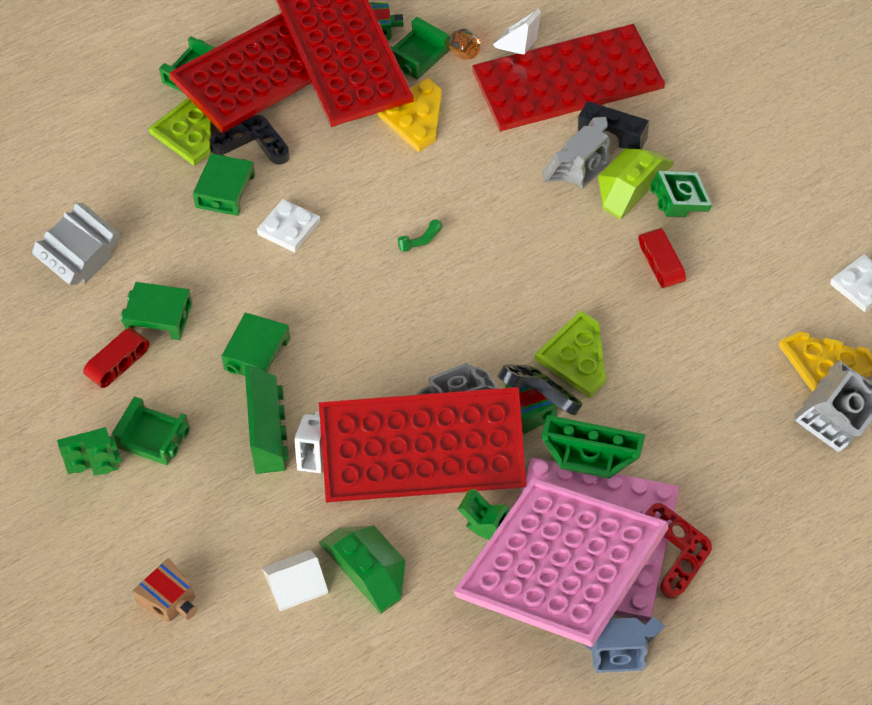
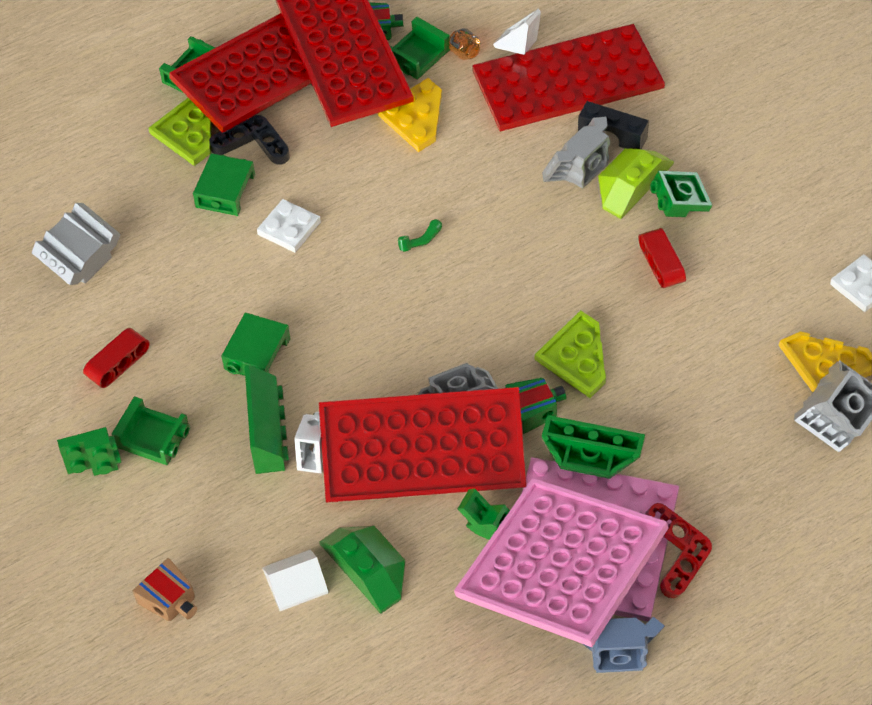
(158, 308): green panel -> none
(531, 377): black beam -> none

